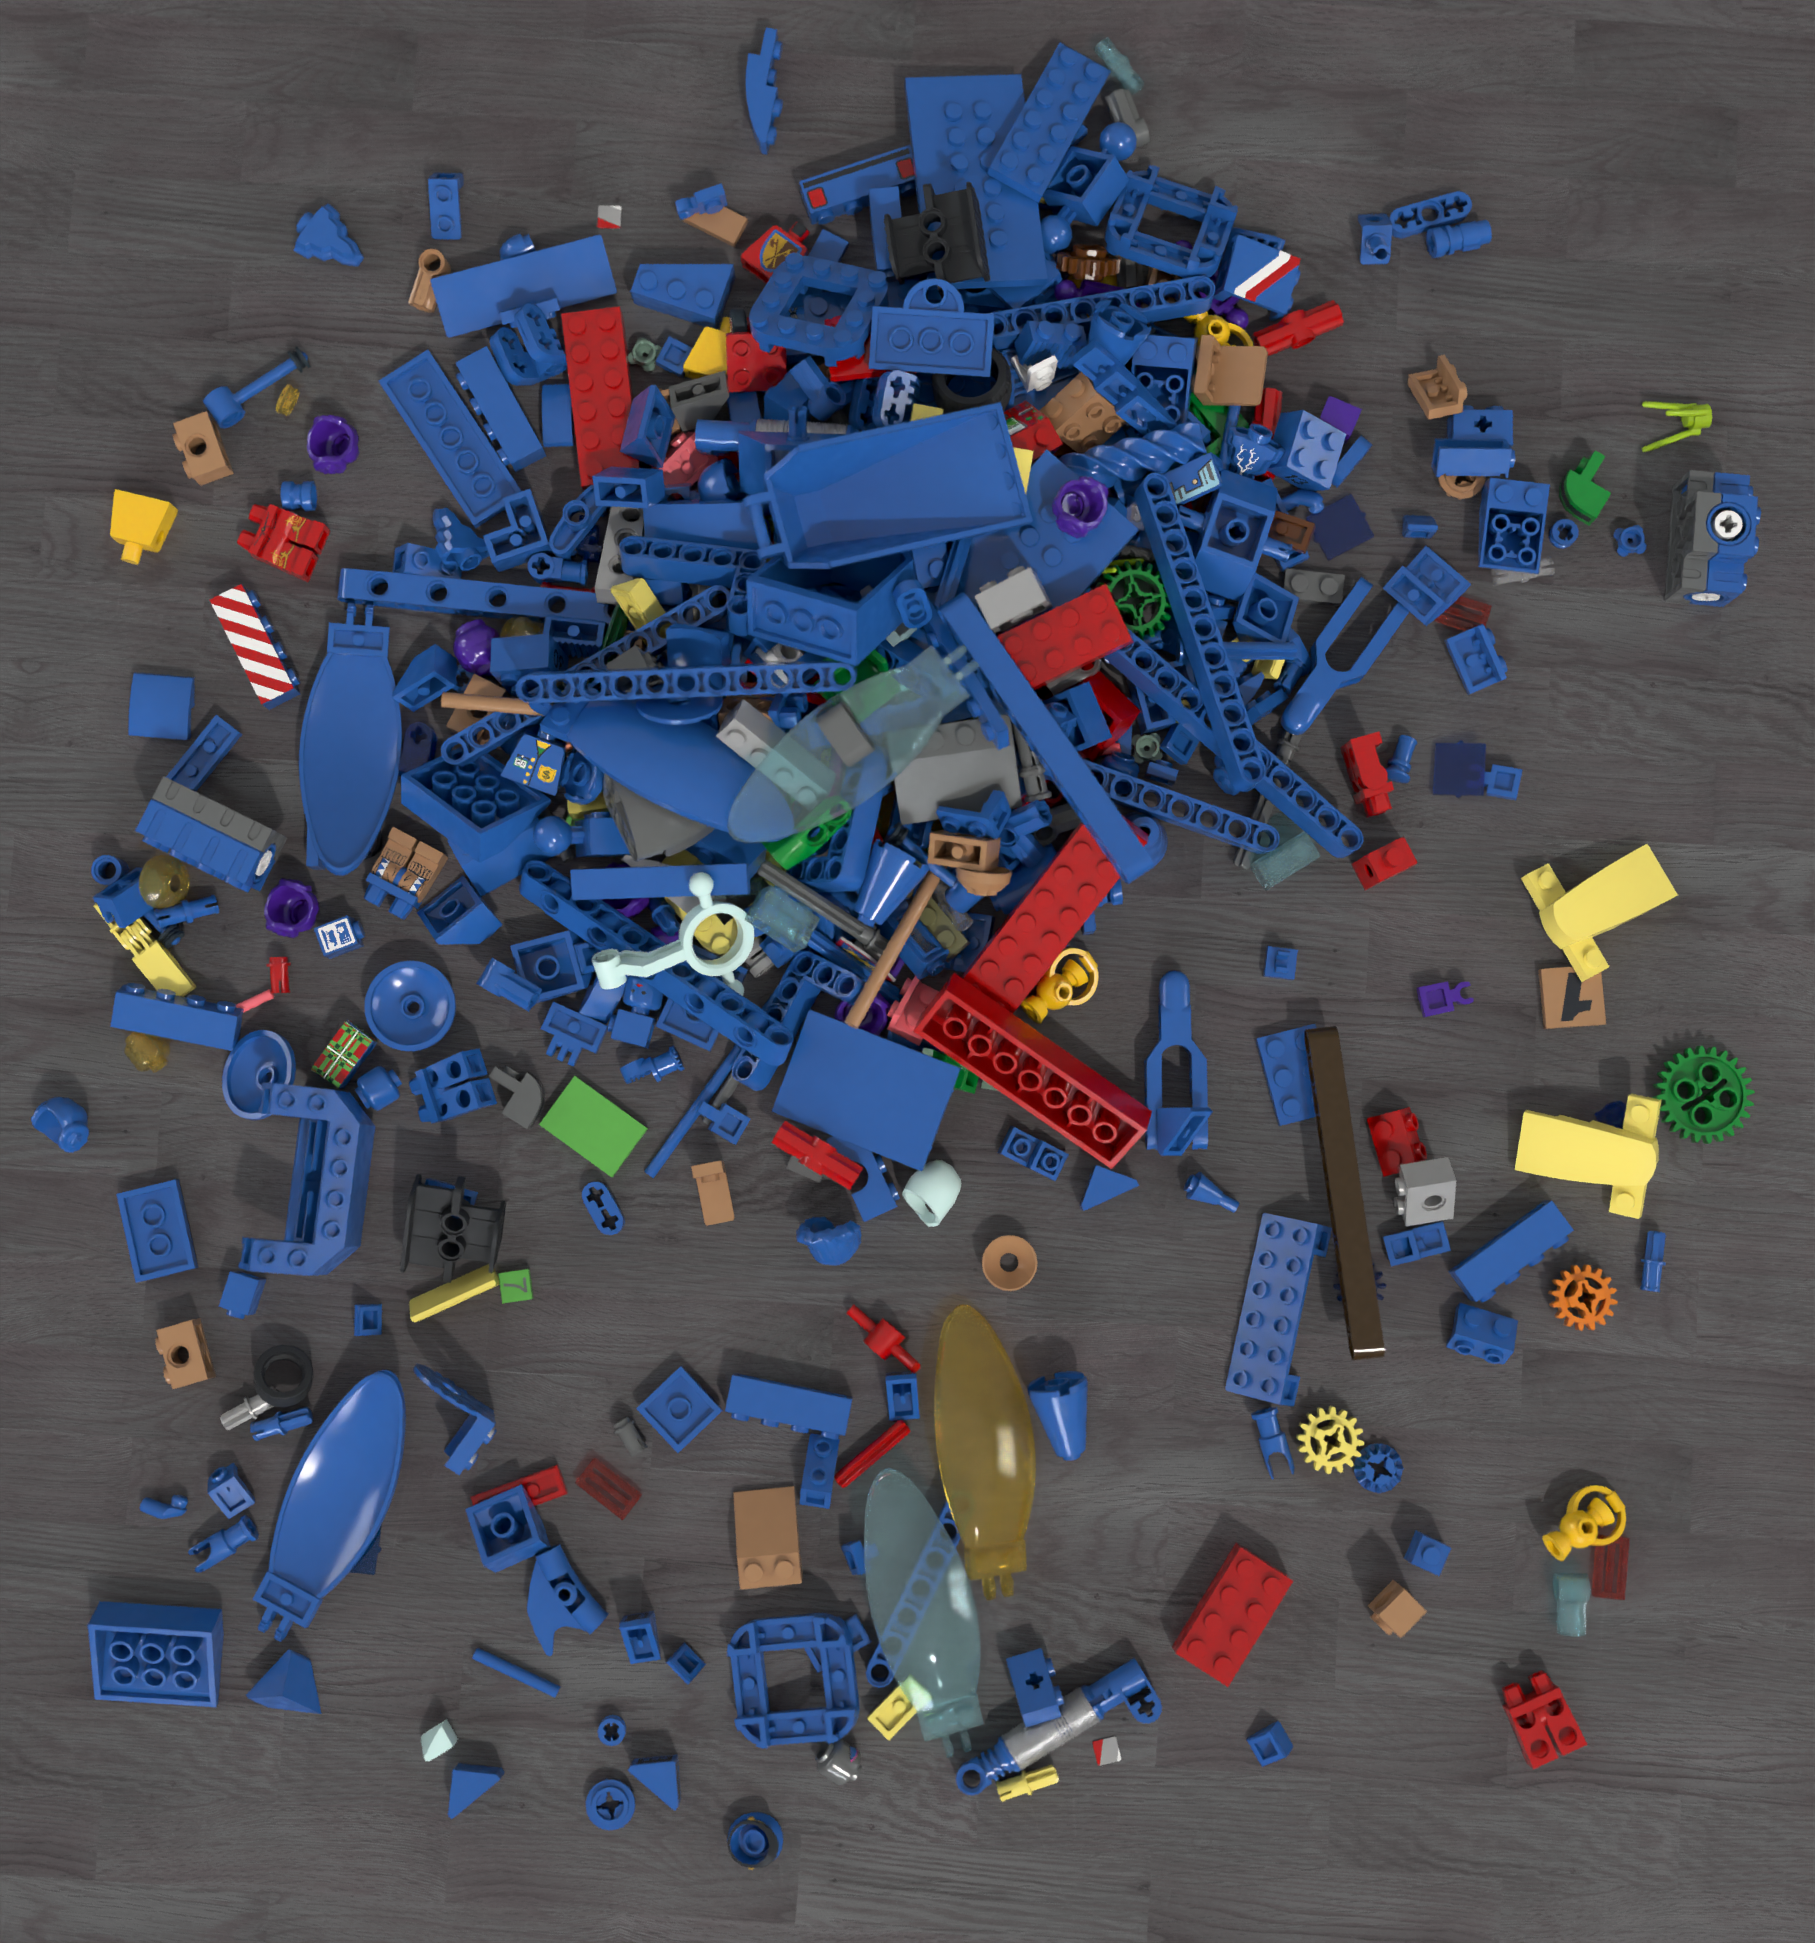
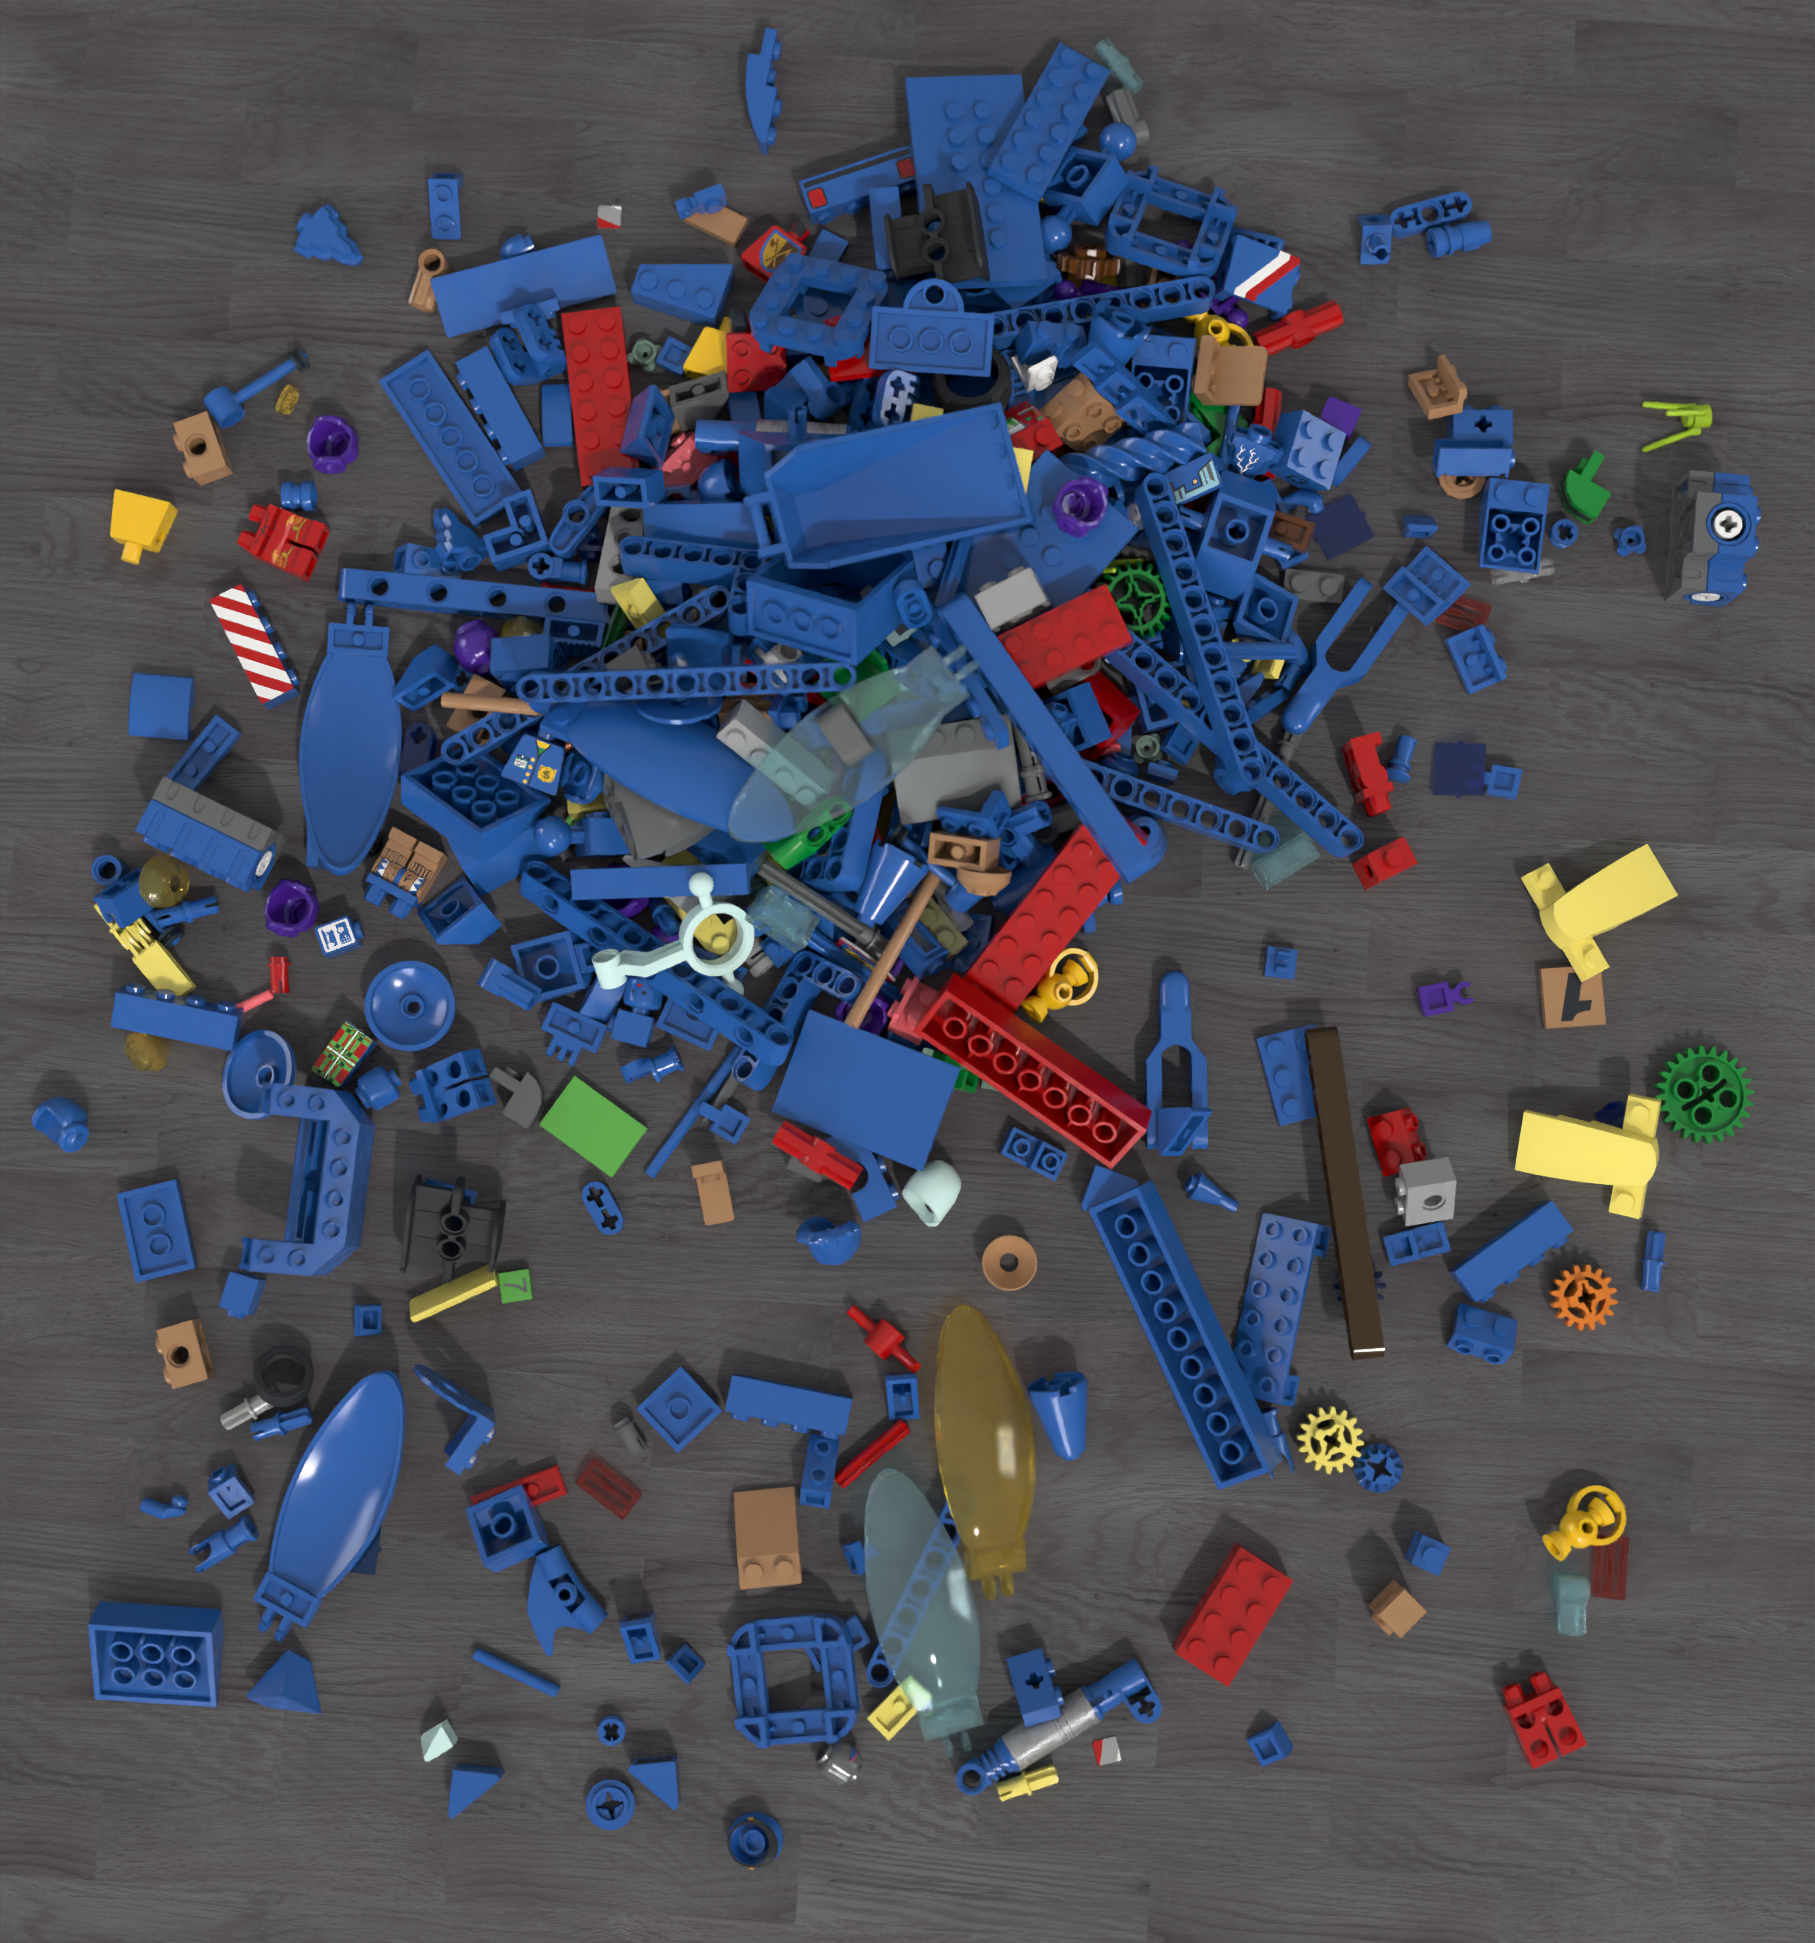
(1186, 1336): none -> blue brick

